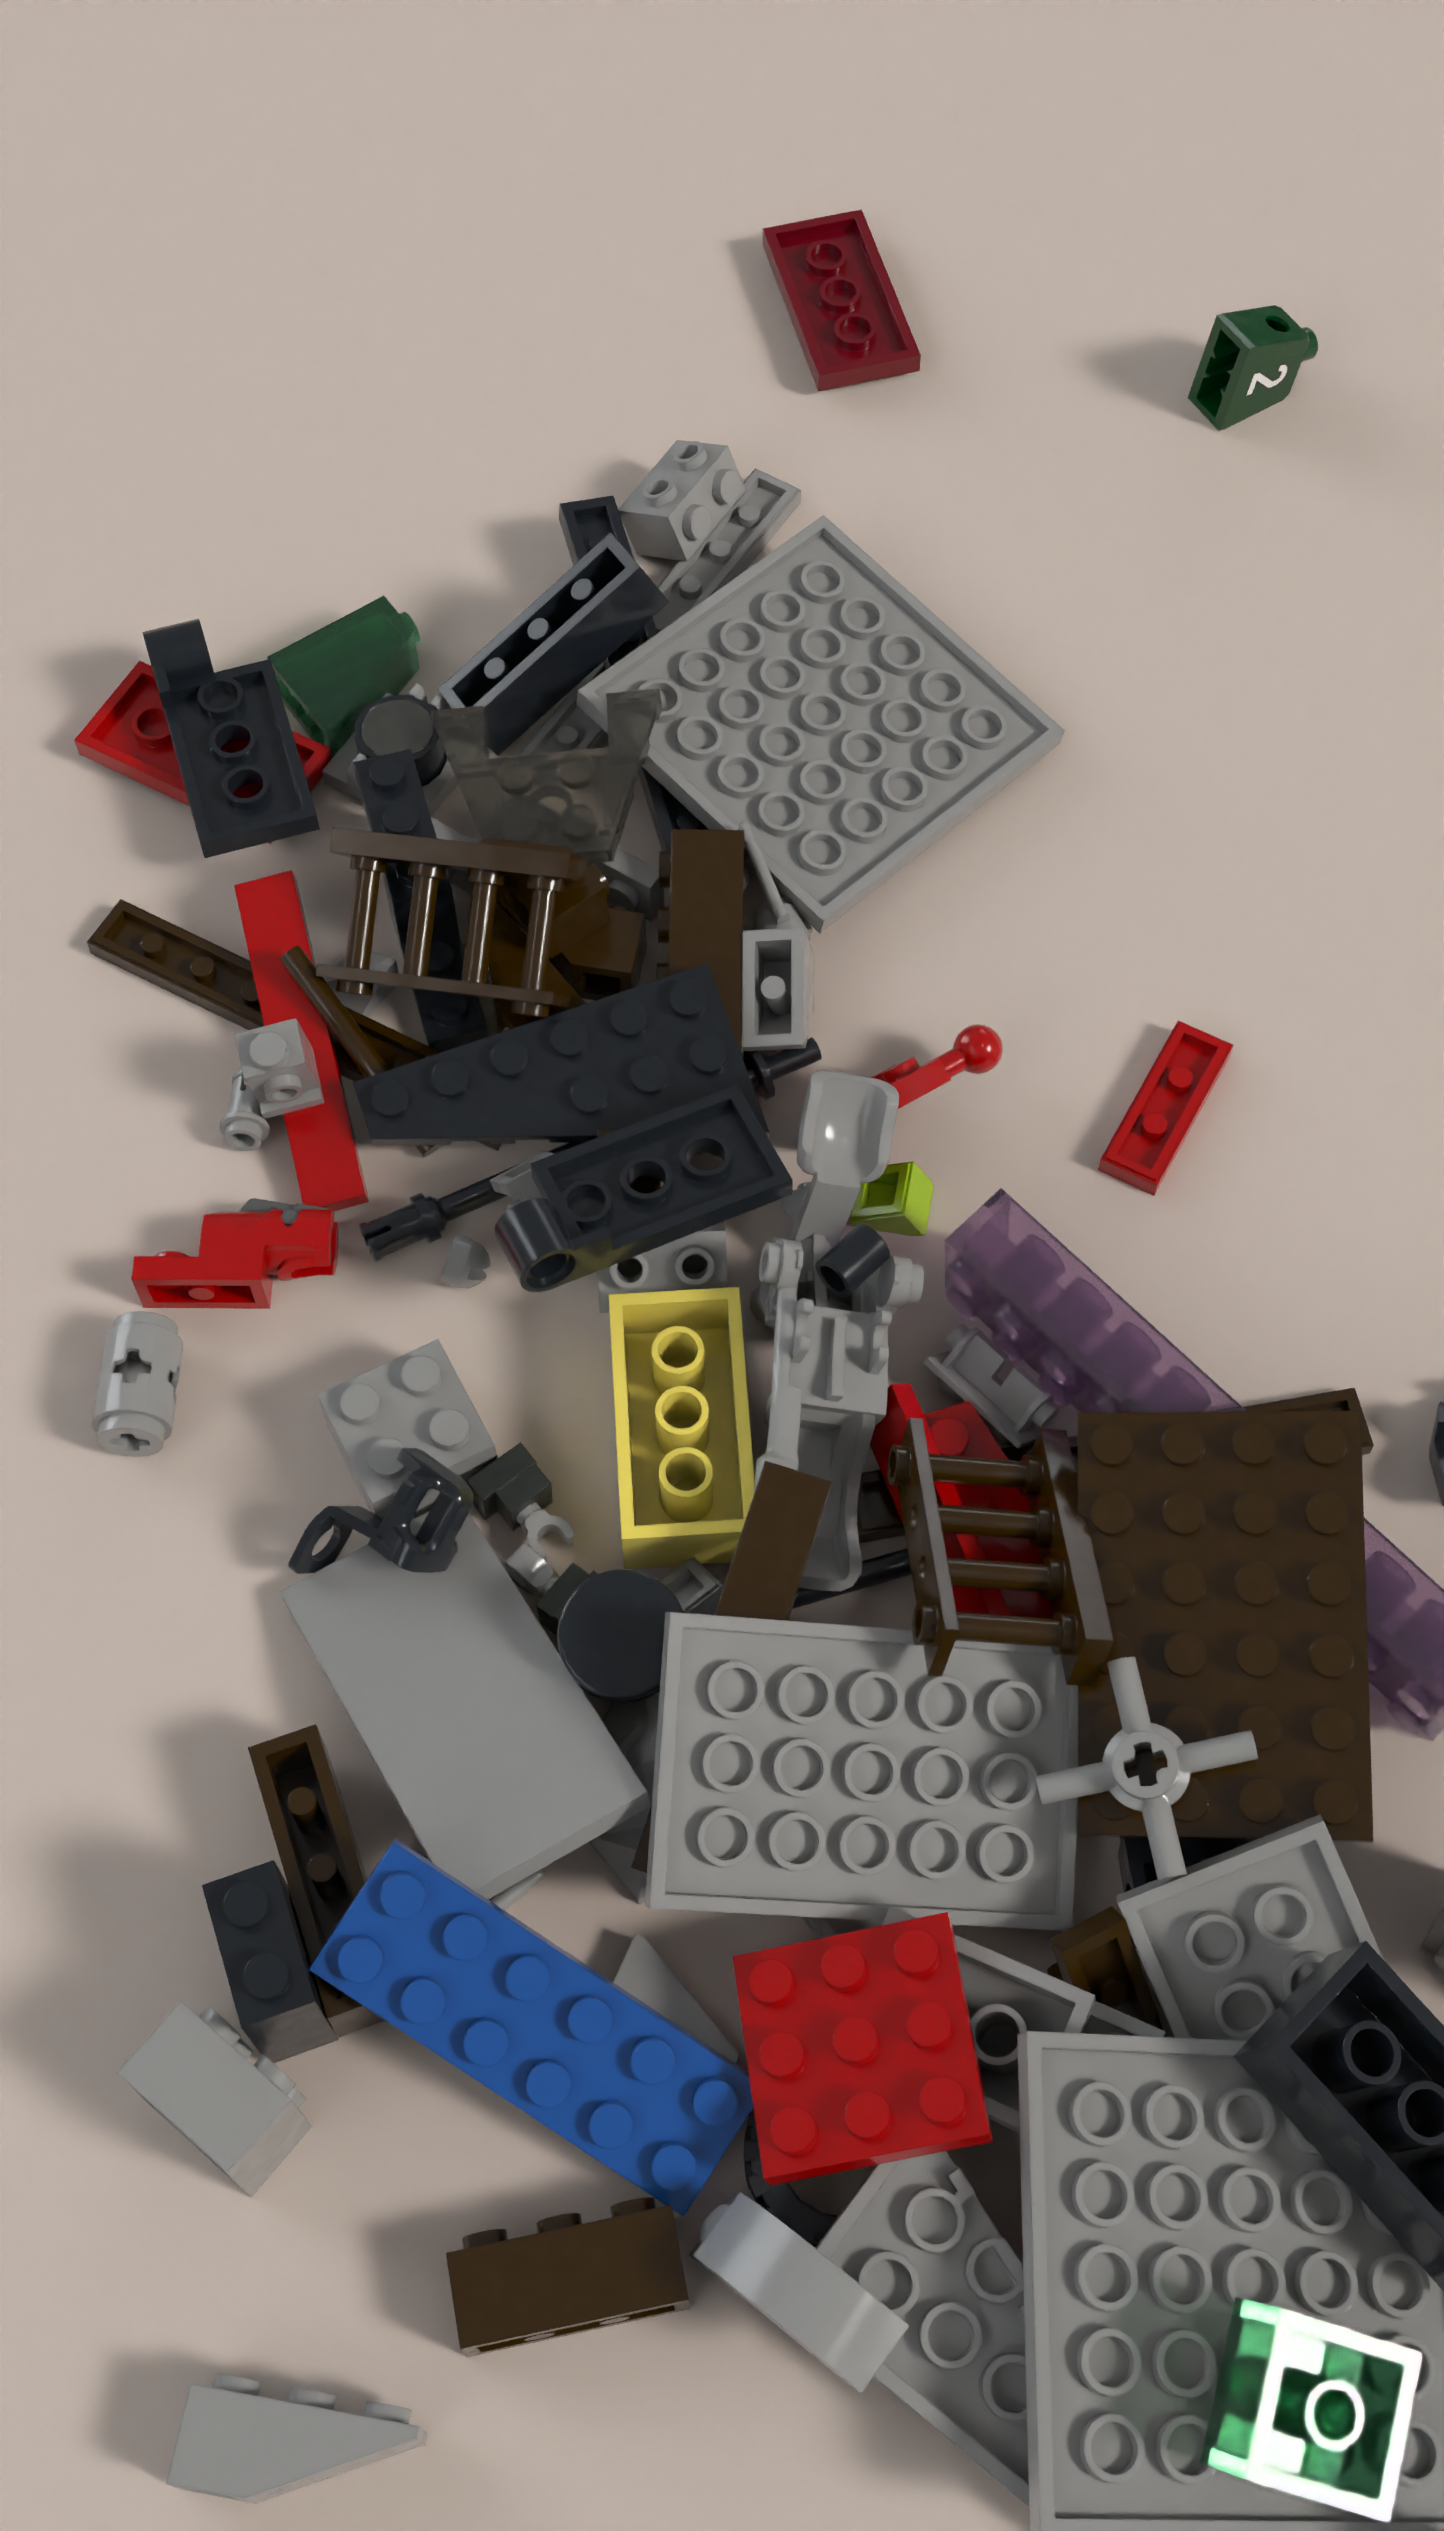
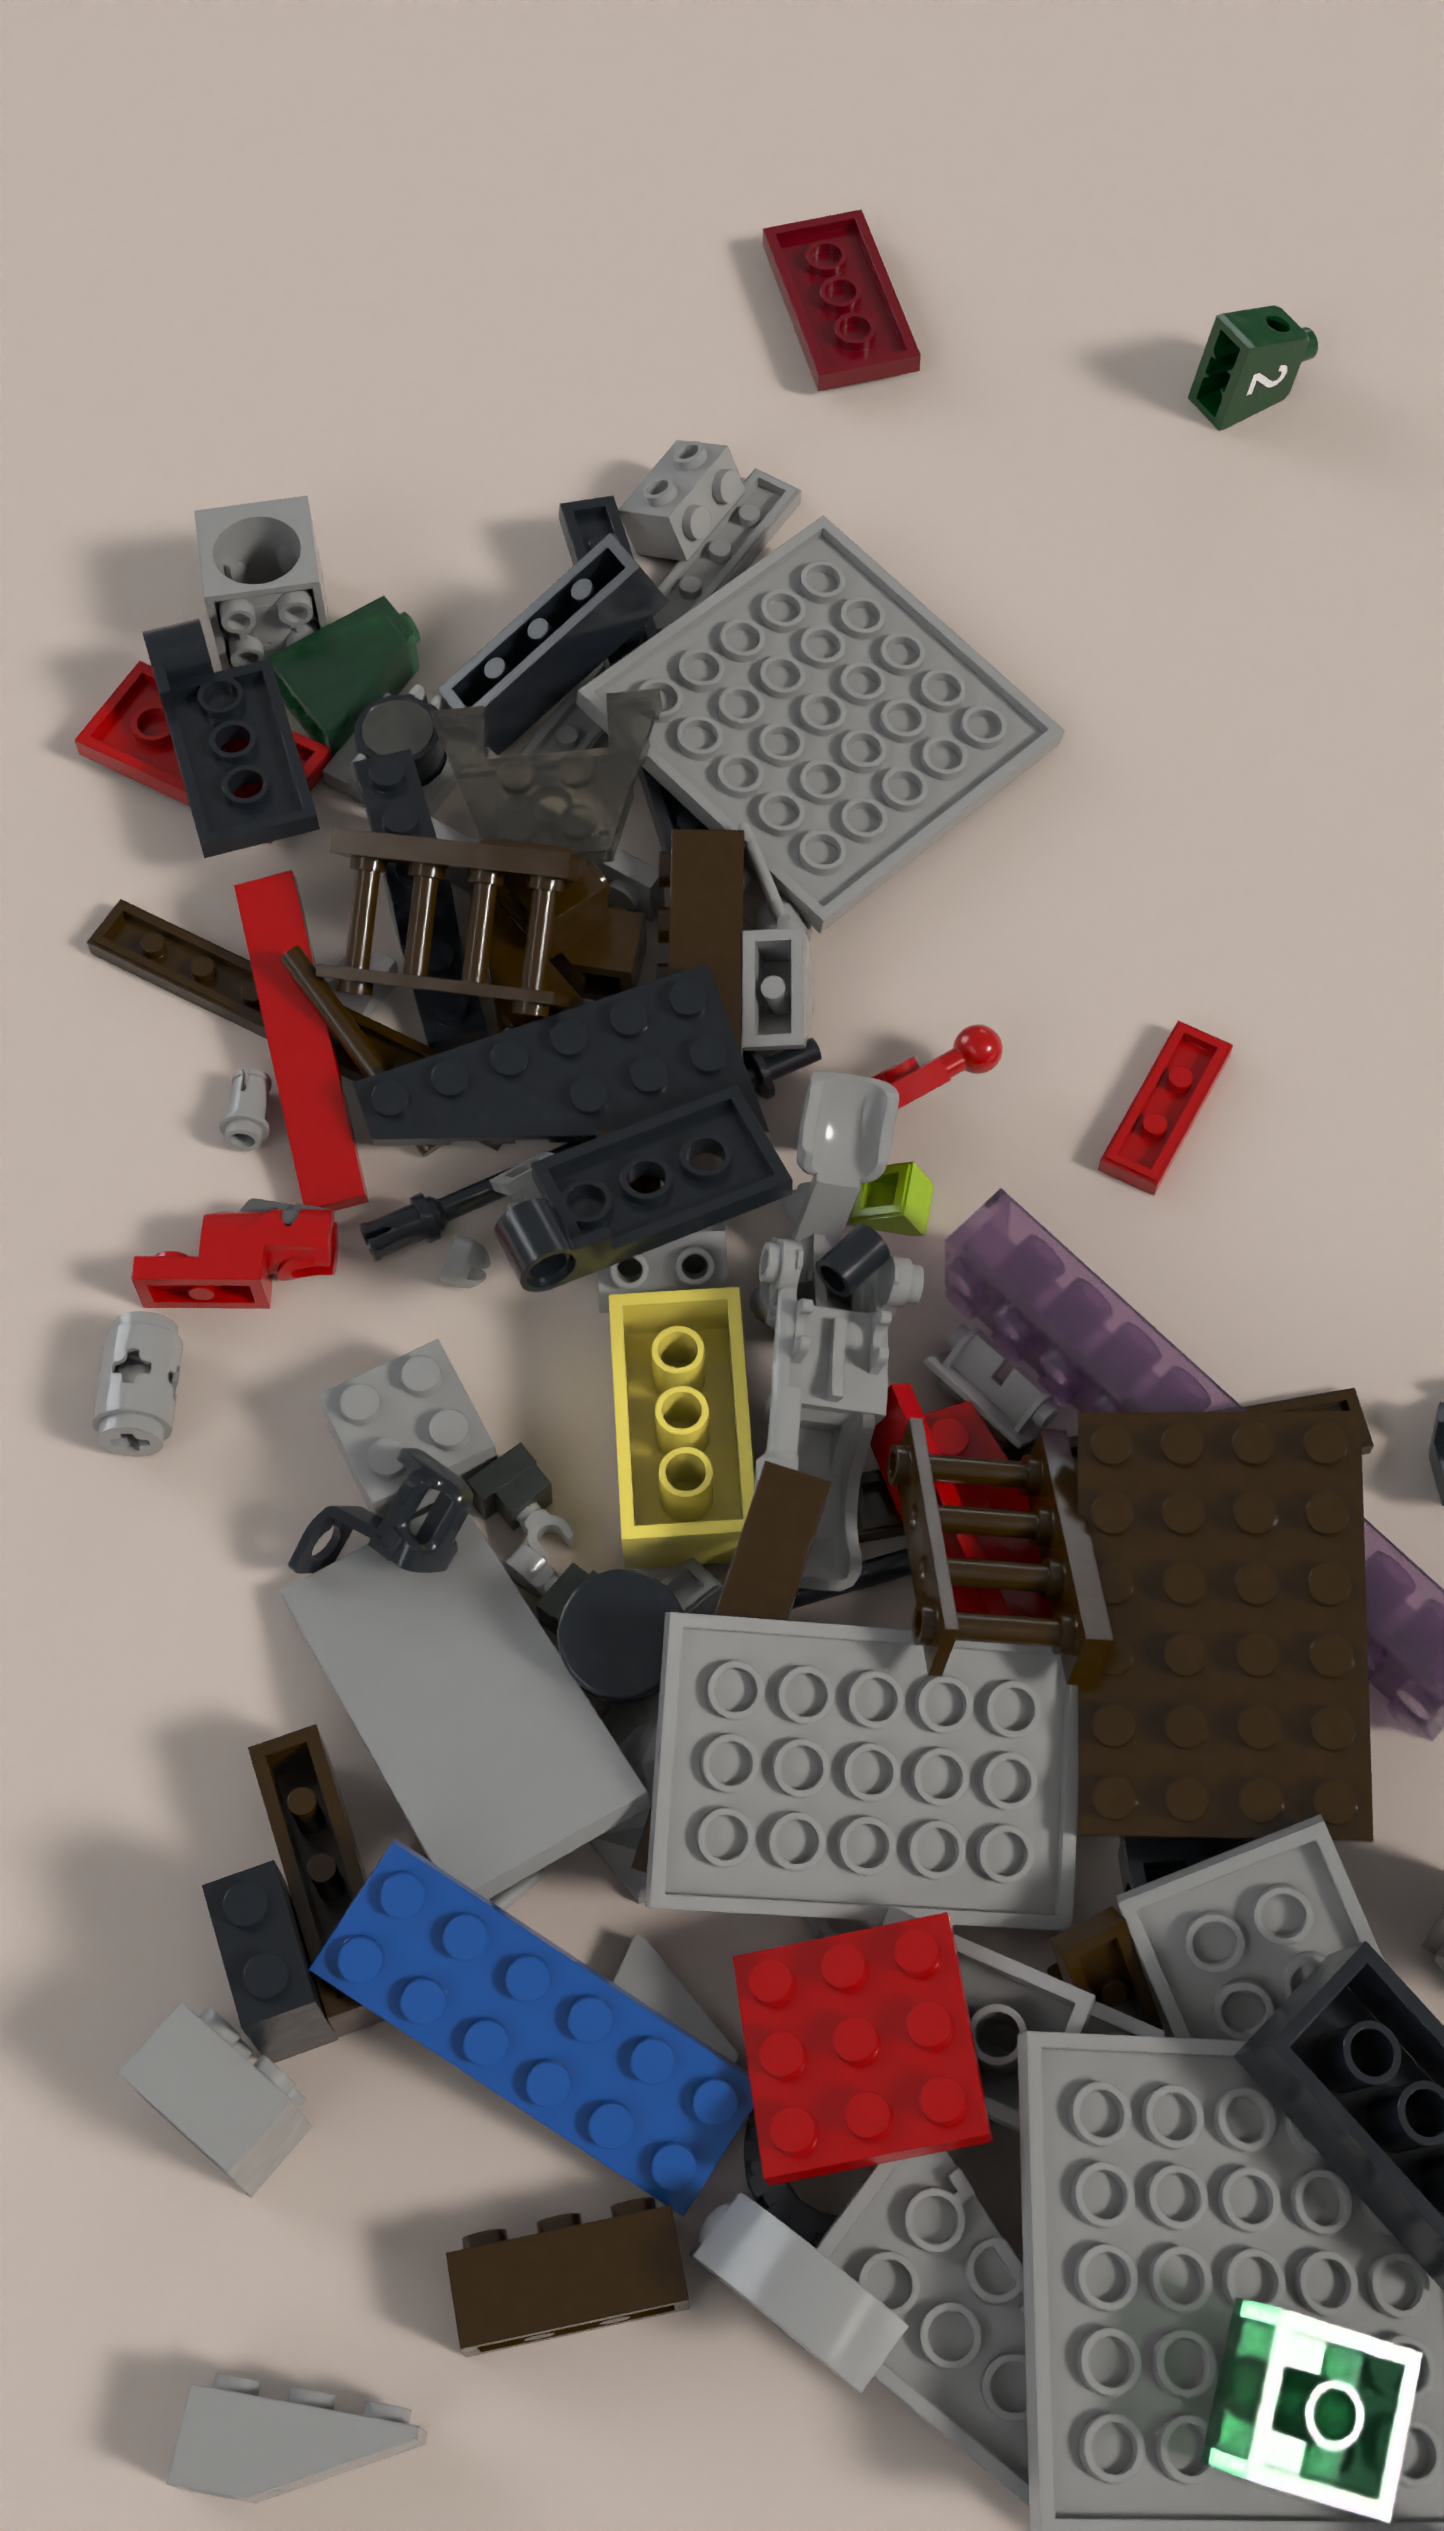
(260, 577): none -> light grey brick
(280, 1068): light grey brick -> none
(1172, 1781): light grey bar -> none

